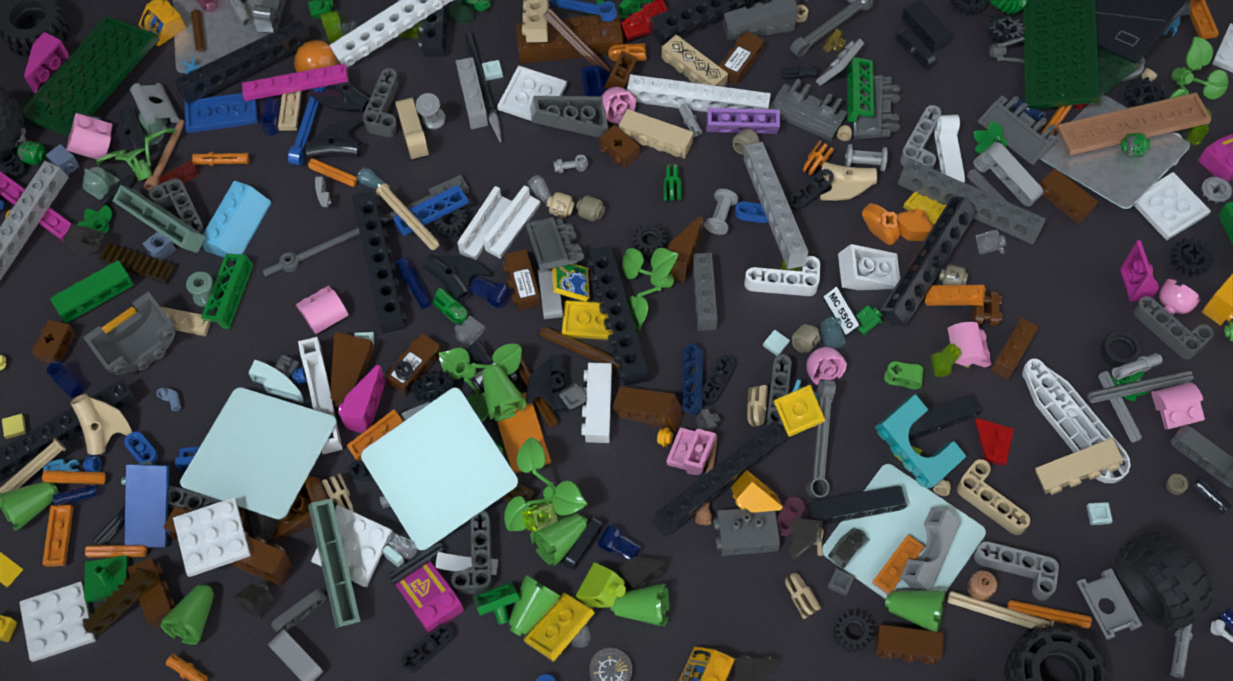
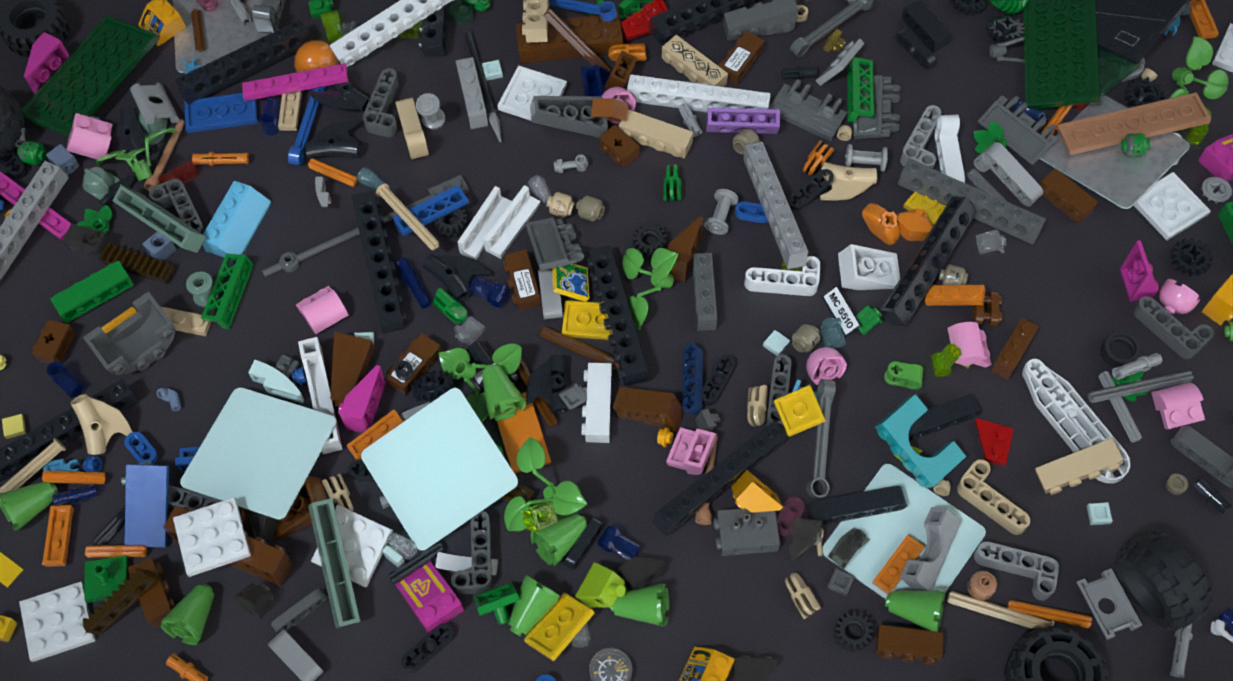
(609, 109): none -> dark orange slope

